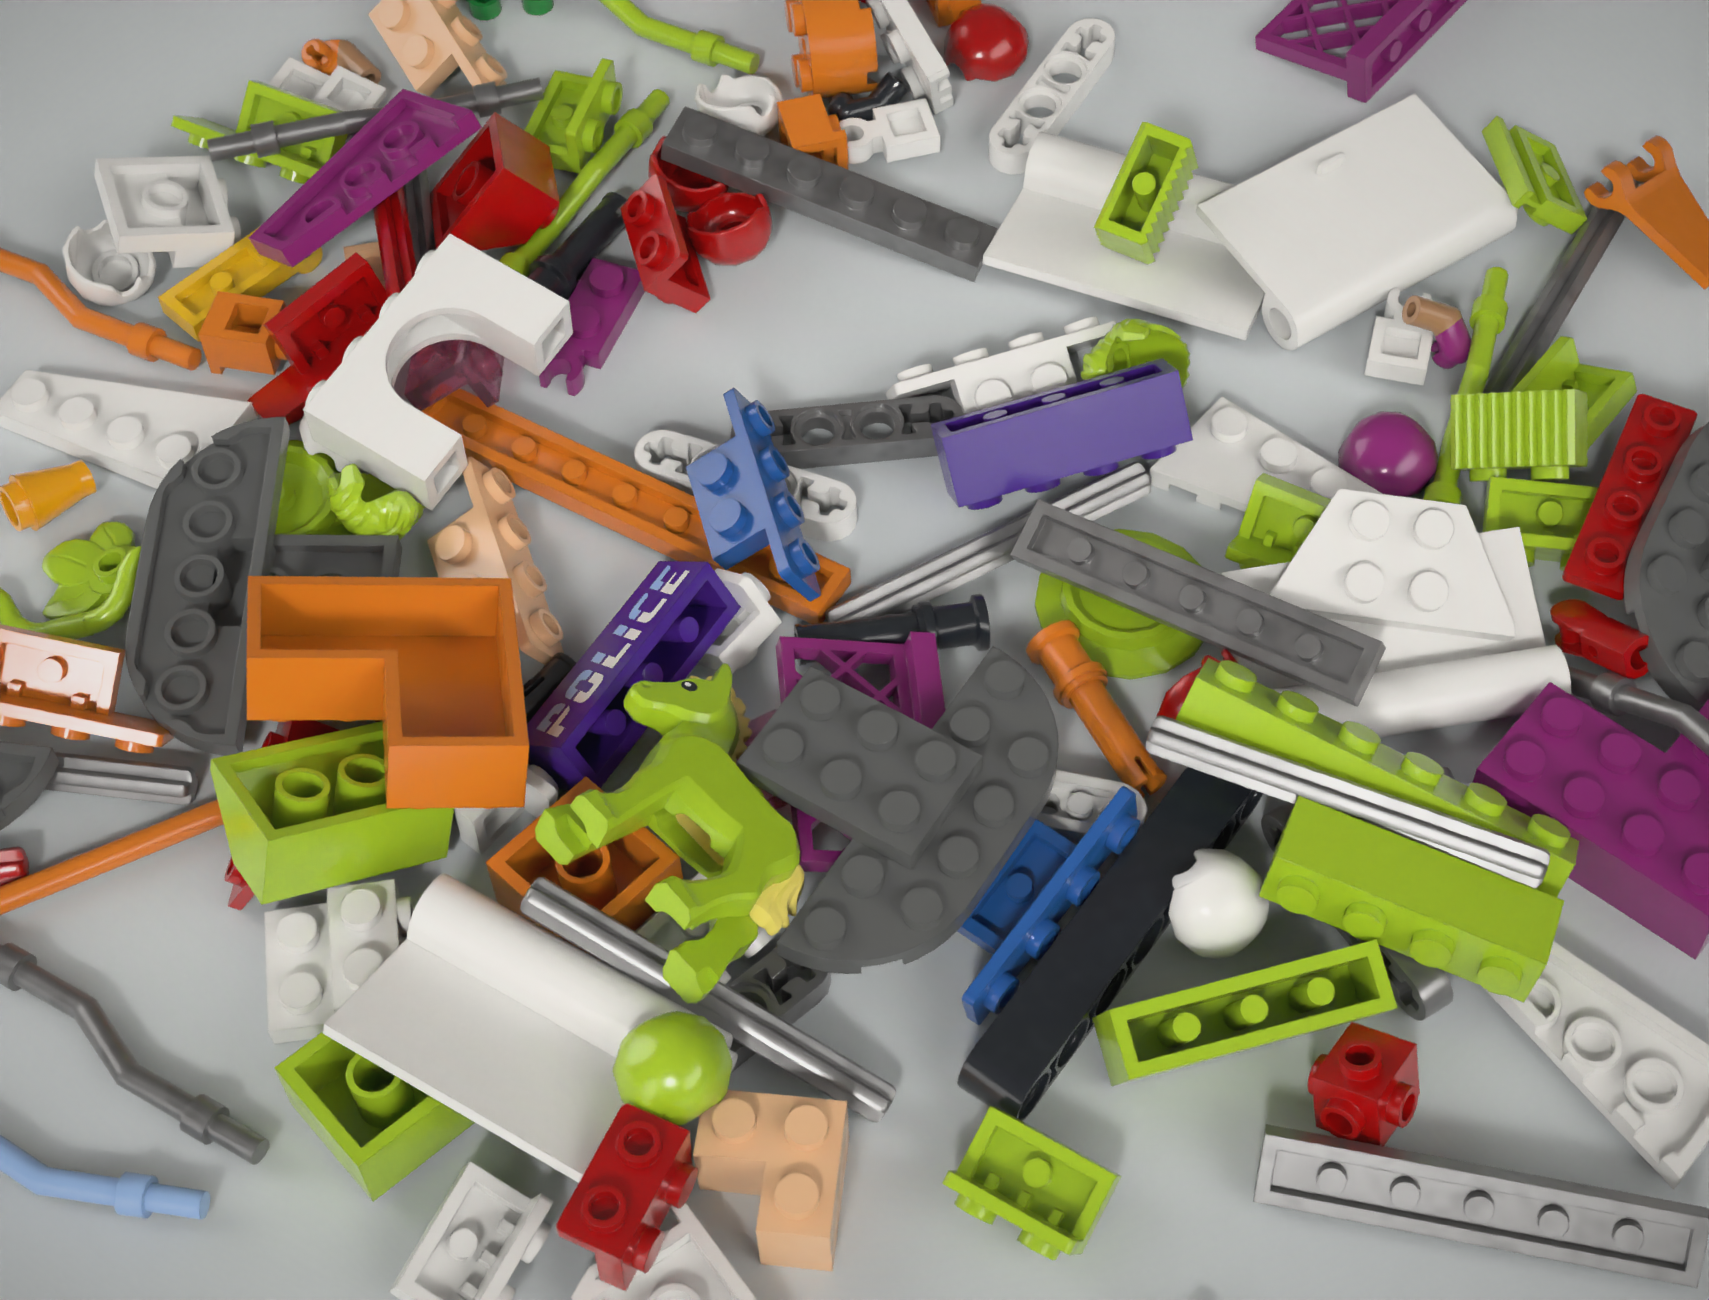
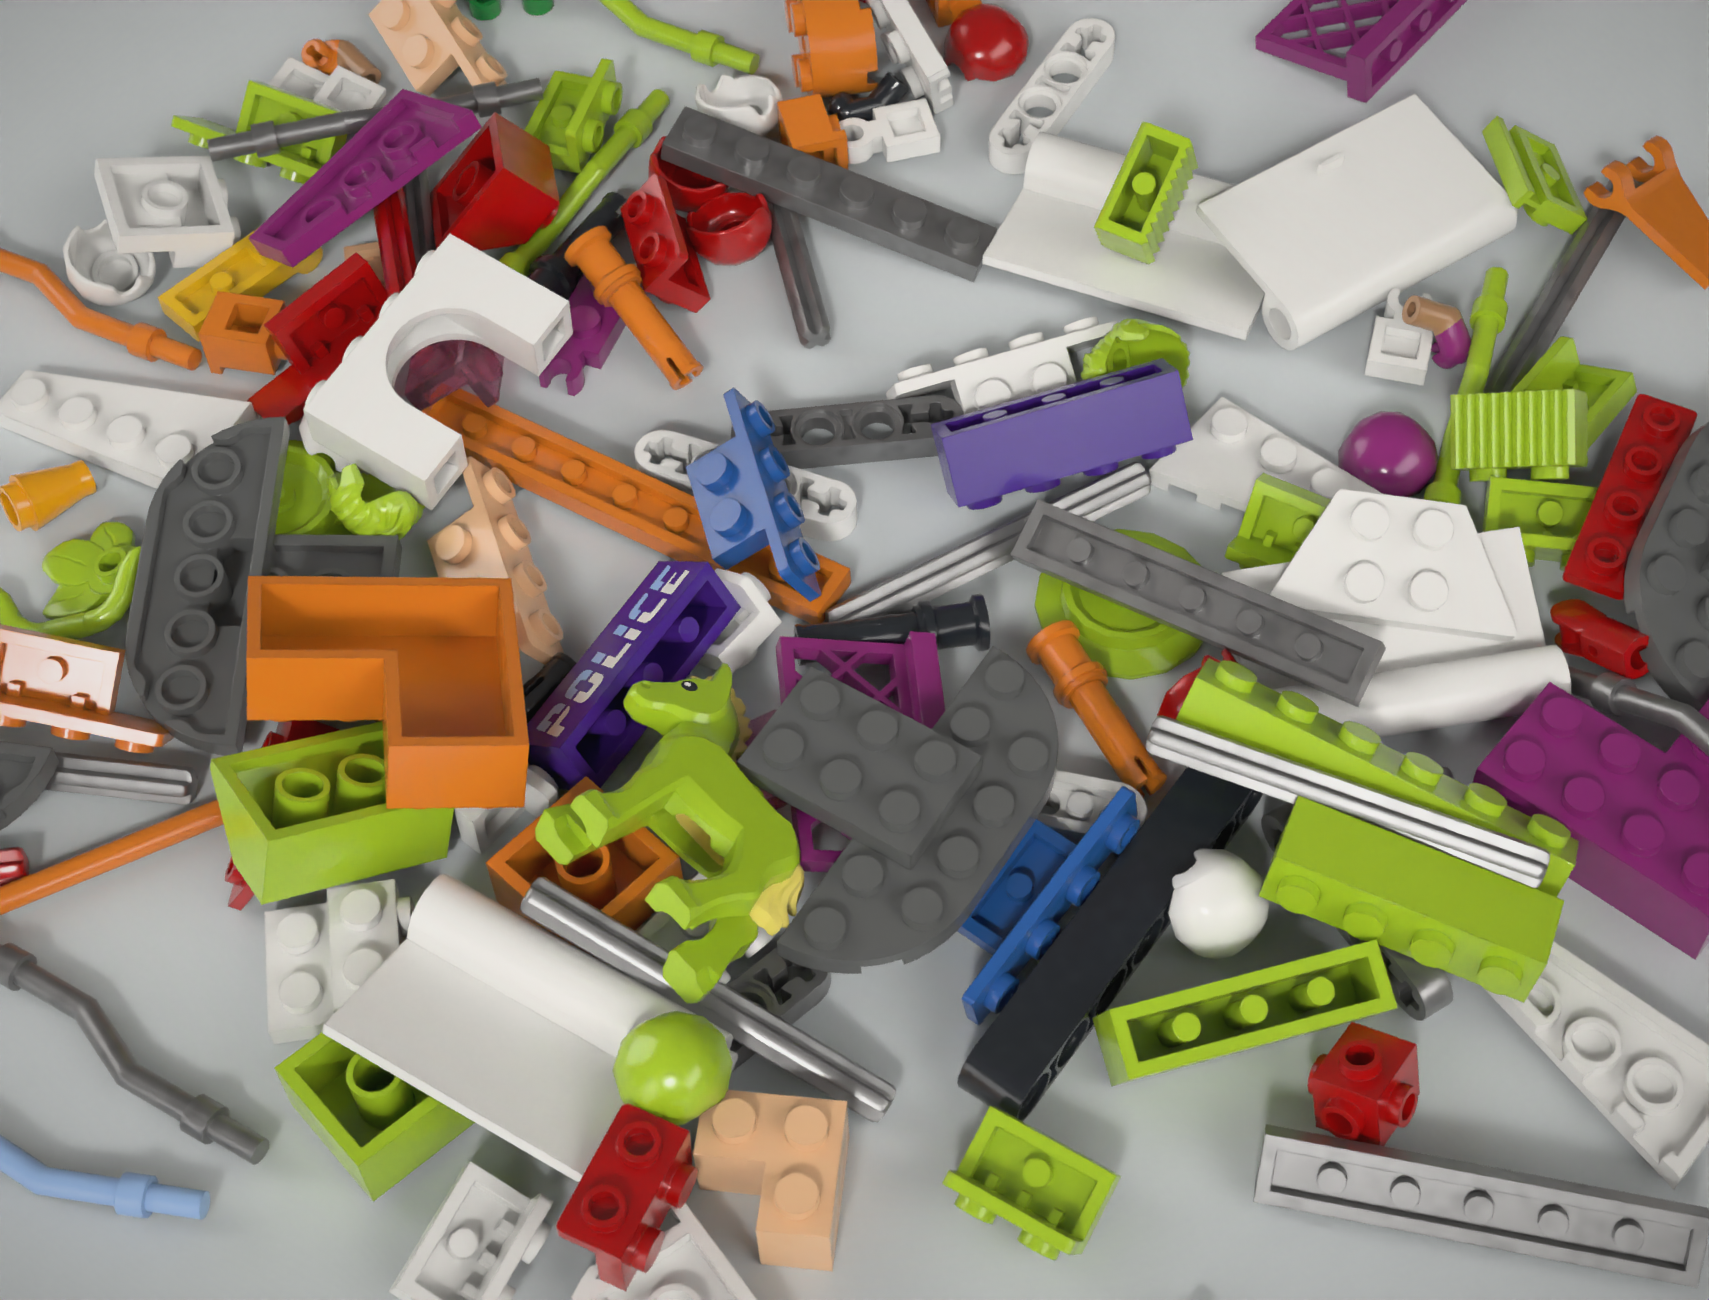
(619, 286): none -> orange pin
(799, 277): none -> flat silver axle

